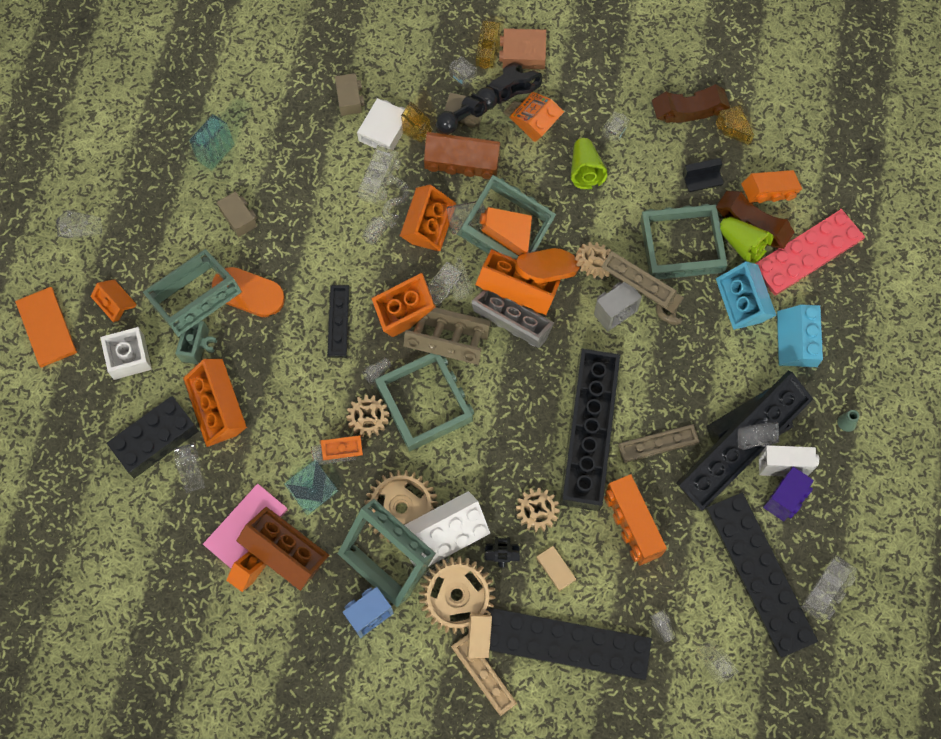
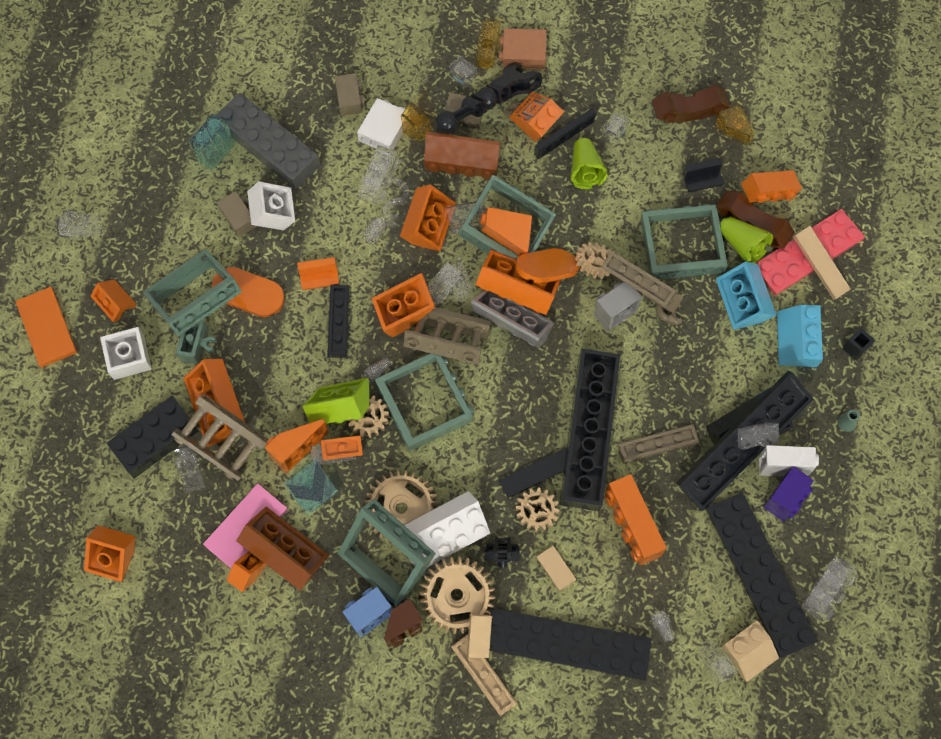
(108, 553): none -> orange slope
(222, 417): none -> dark tan fence
(269, 141): none -> dark grey brick
(271, 206): none -> white brick
(293, 445): none -> orange slope
(318, 273): none -> orange panel
(338, 402): none -> lime slope
(403, 623): none -> reddish brown slope
(533, 474): none -> black tile
(564, 133): none -> black tile
(751, 651): none -> tan slope
(821, 262): none -> tan tile
(858, 344): none -> black brick

